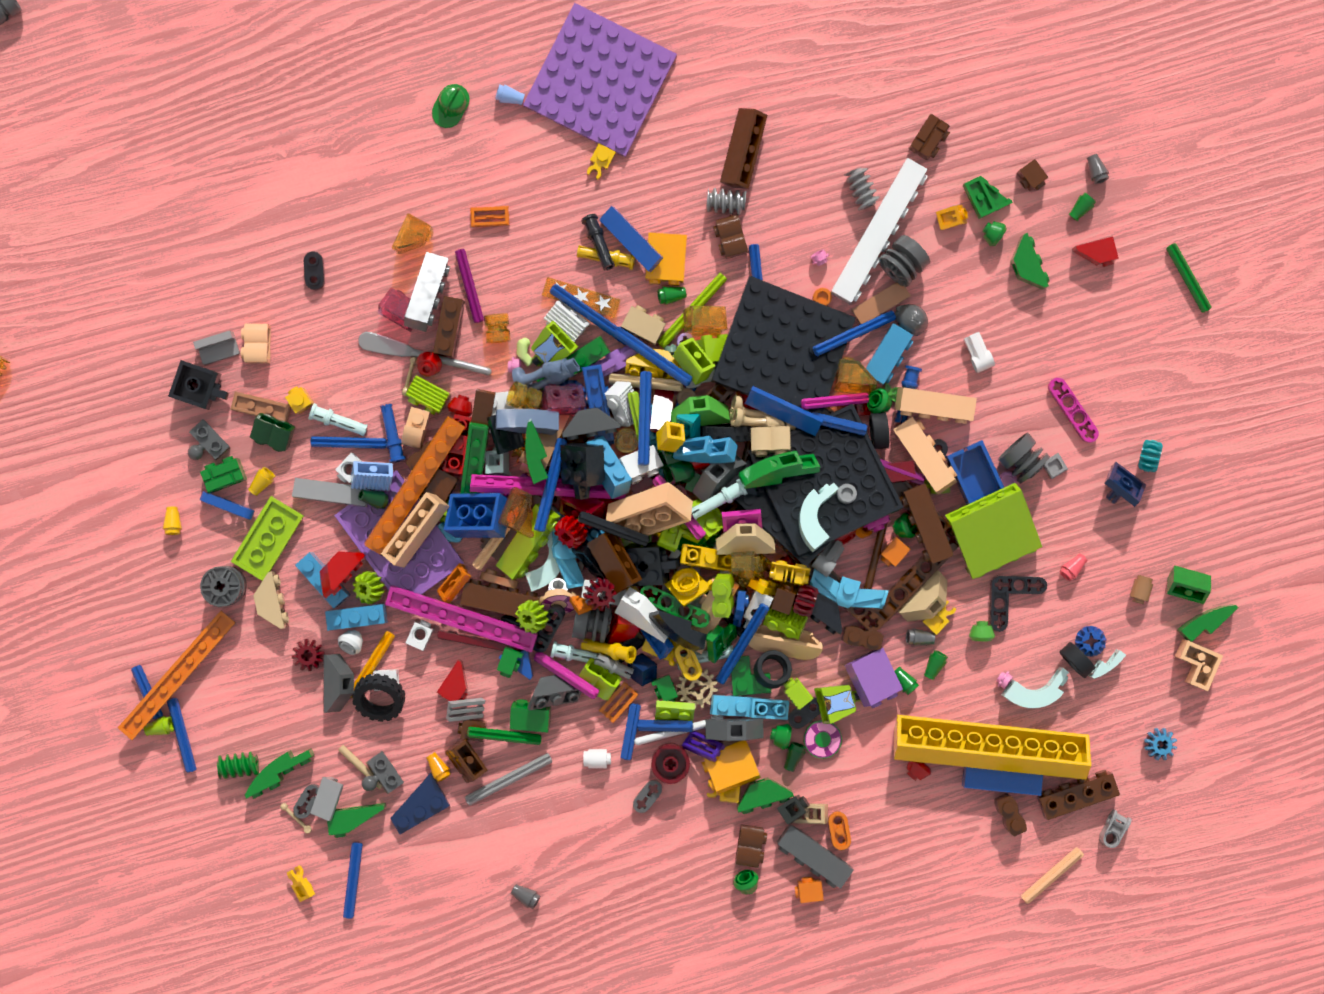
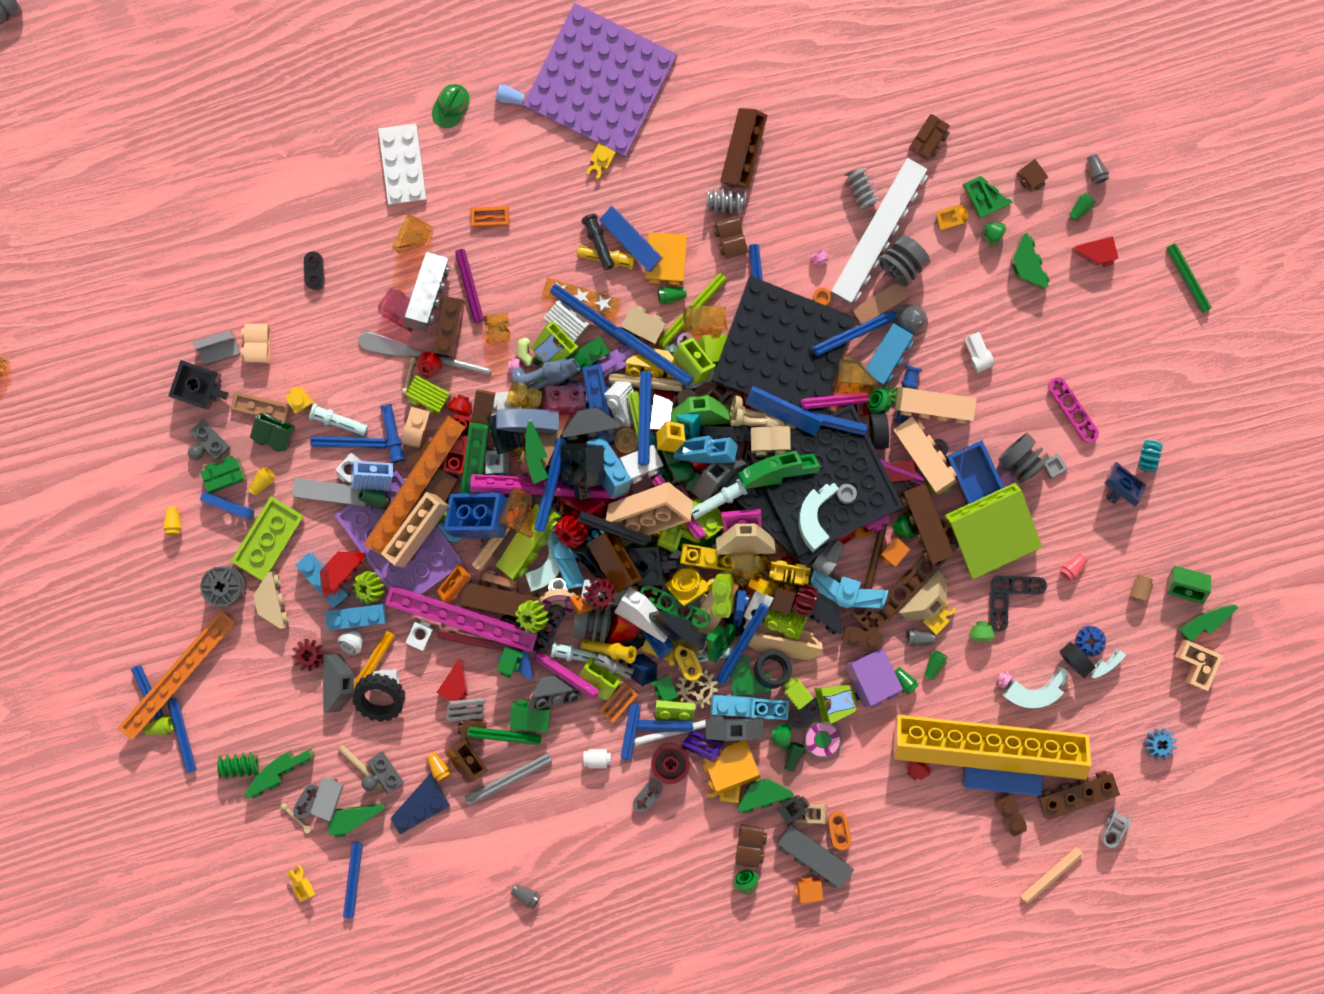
(402, 164): none -> white plate

